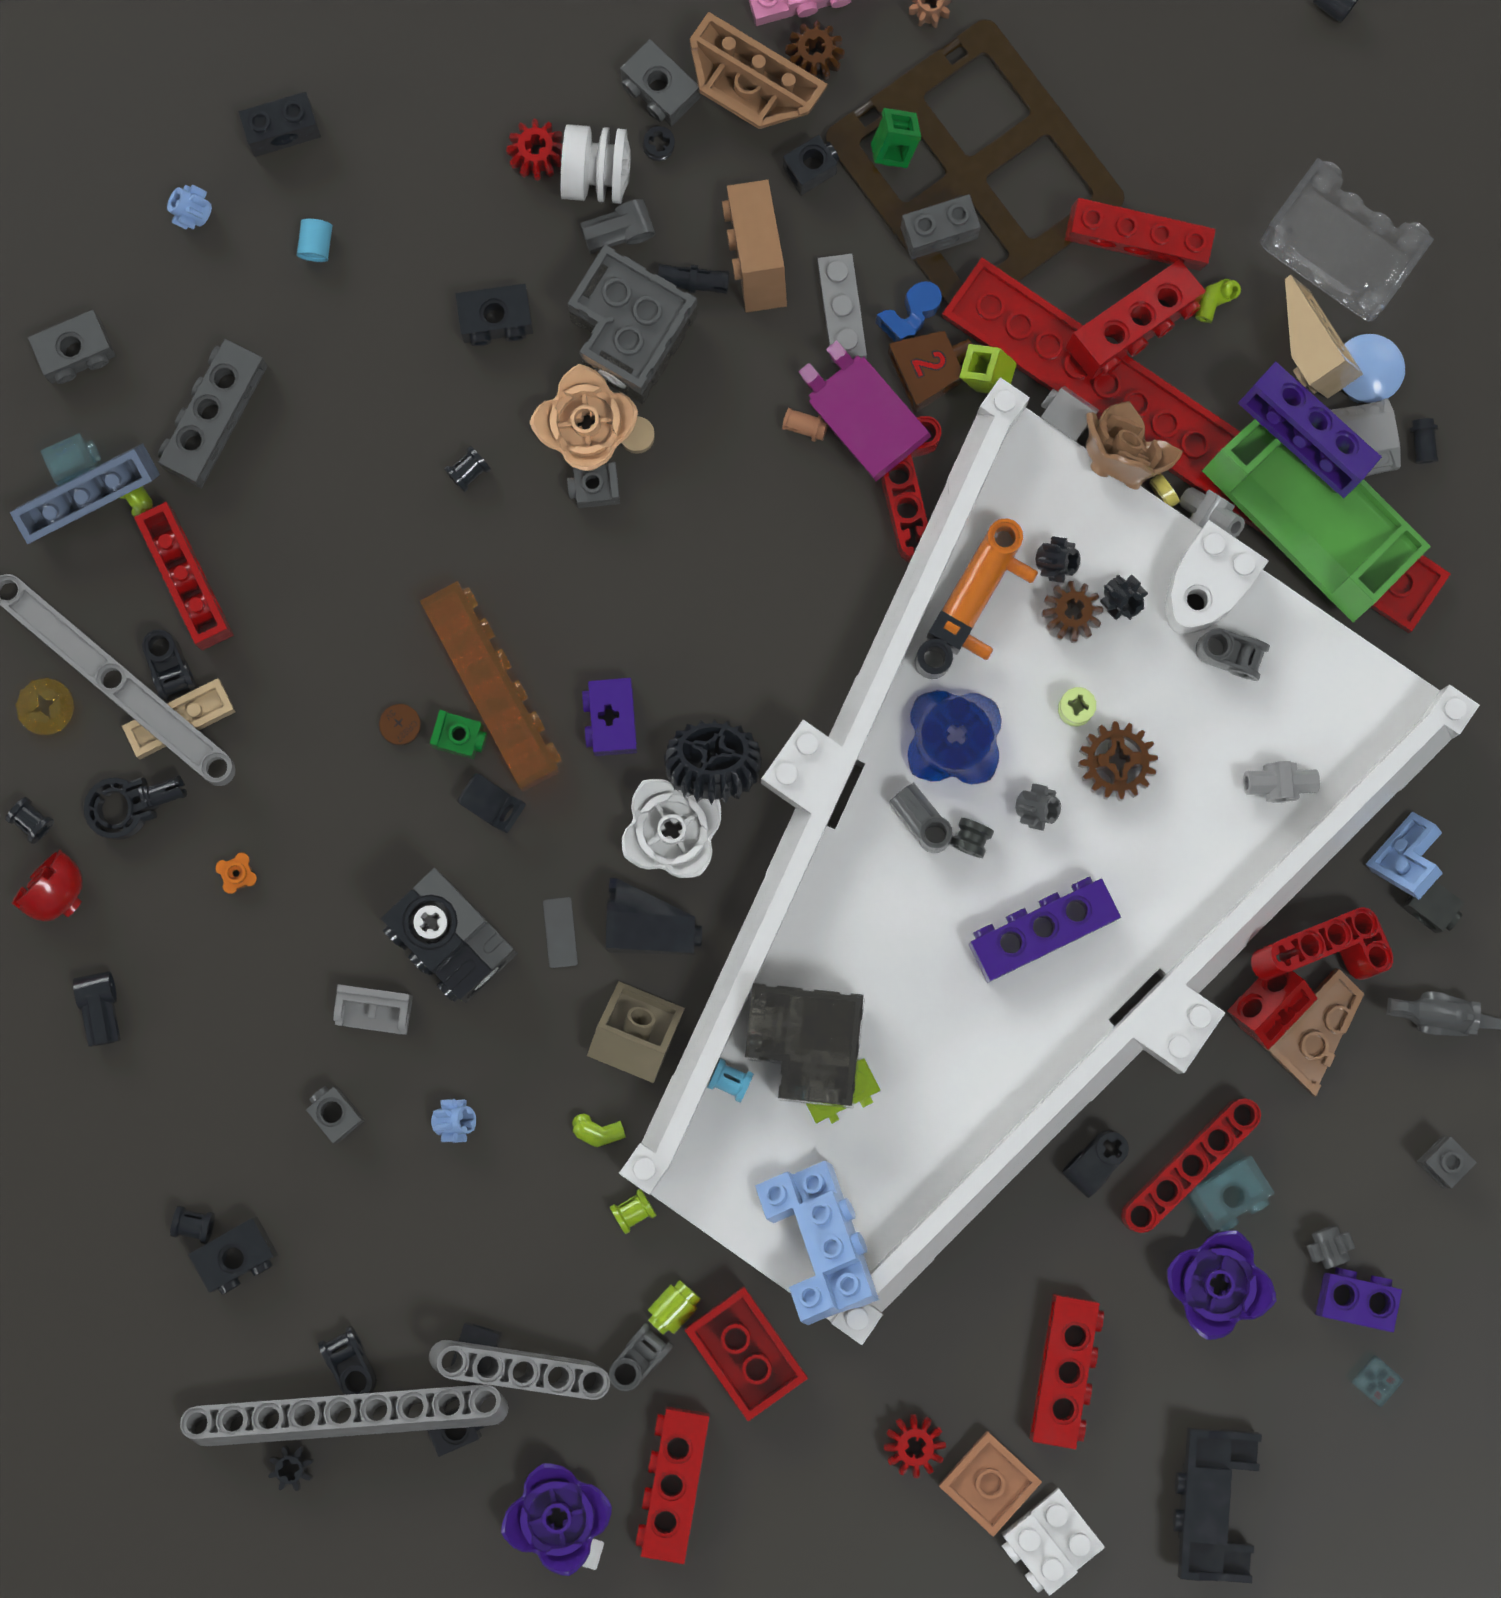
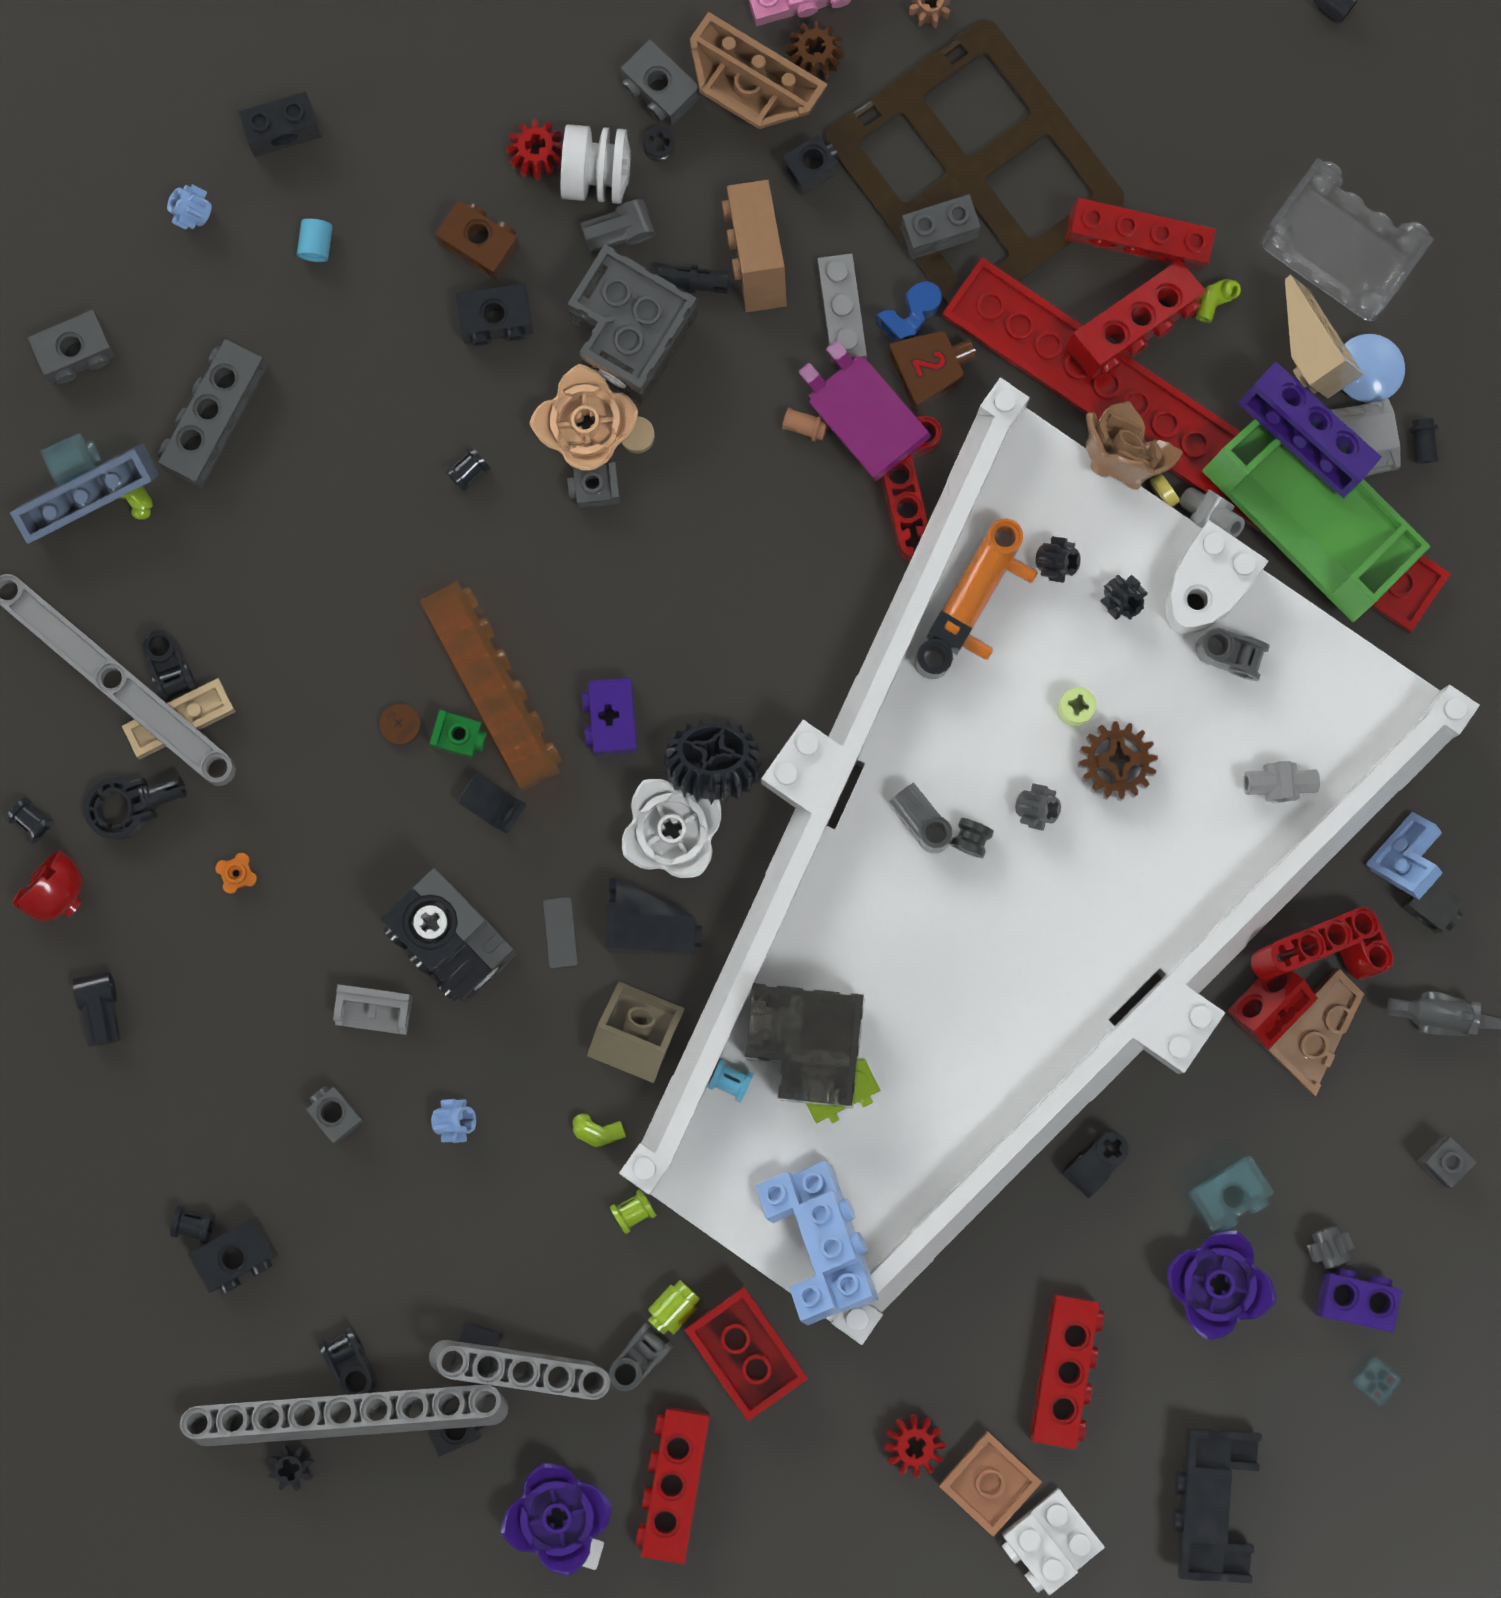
(60, 710): clear yellow gear -> none
(184, 576): red brick -> none
(487, 257): none -> reddish brown brick
(896, 138): green brick -> none
(934, 757): clear blue brick -> none
(985, 366): lime brick -> none
(1067, 412): light grey brick -> none
(1084, 618): reddish brown gear -> none
(1099, 912): dark purple brick -> none
(1208, 1160): red beam -> none

